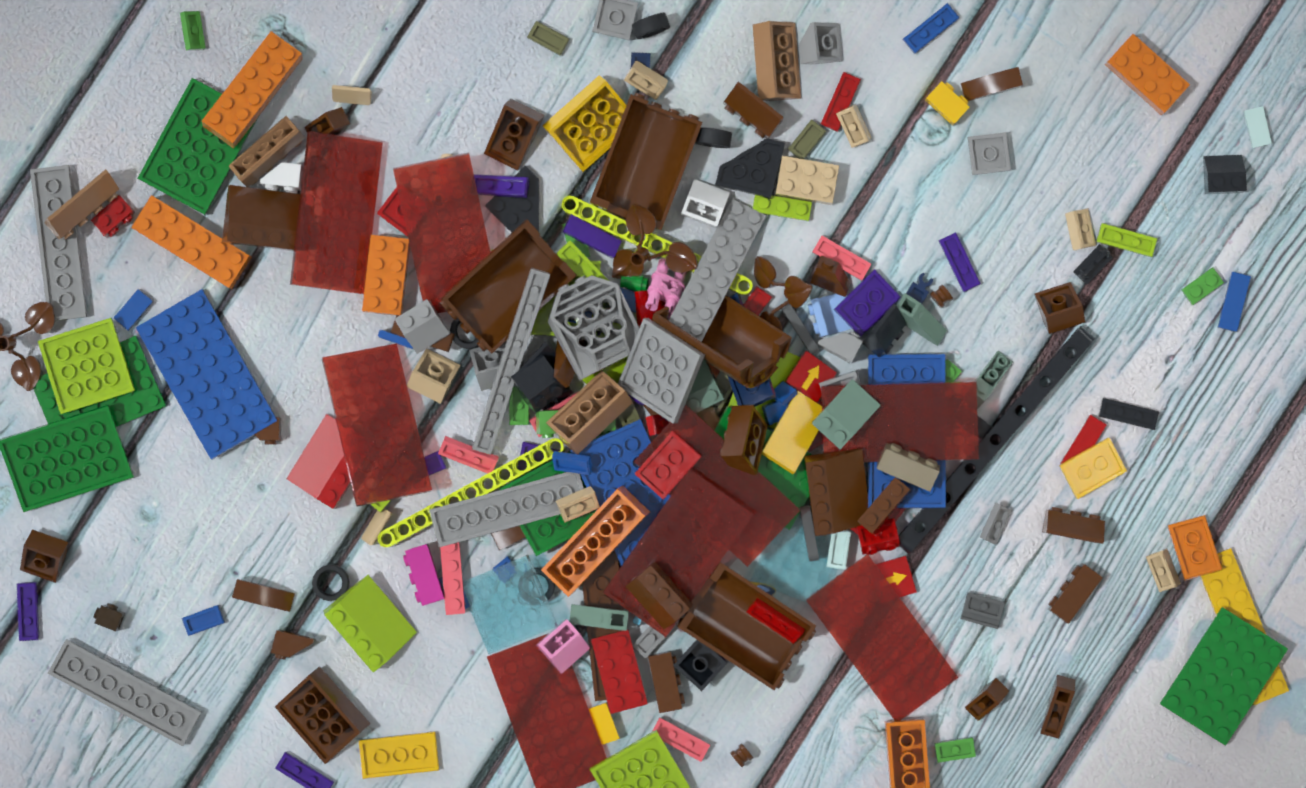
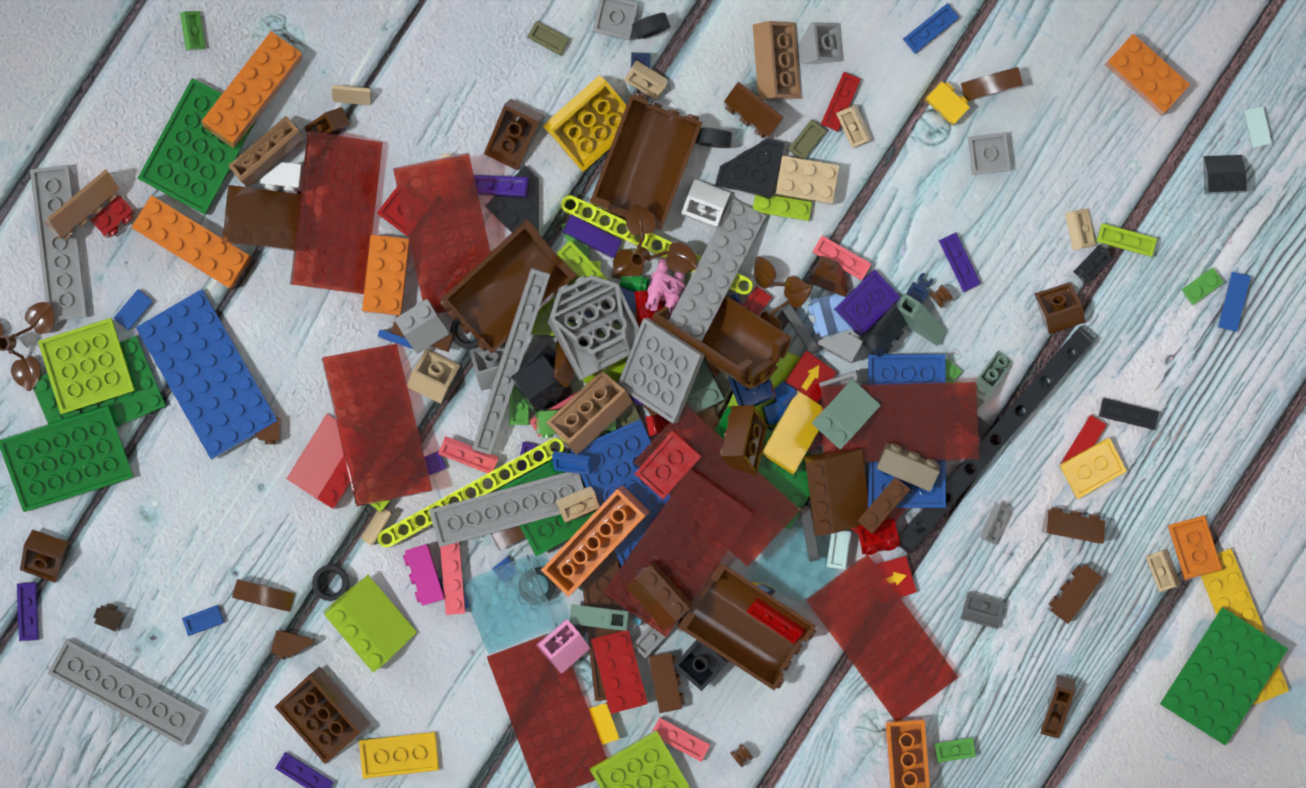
(987, 699): reddish brown slope -> none

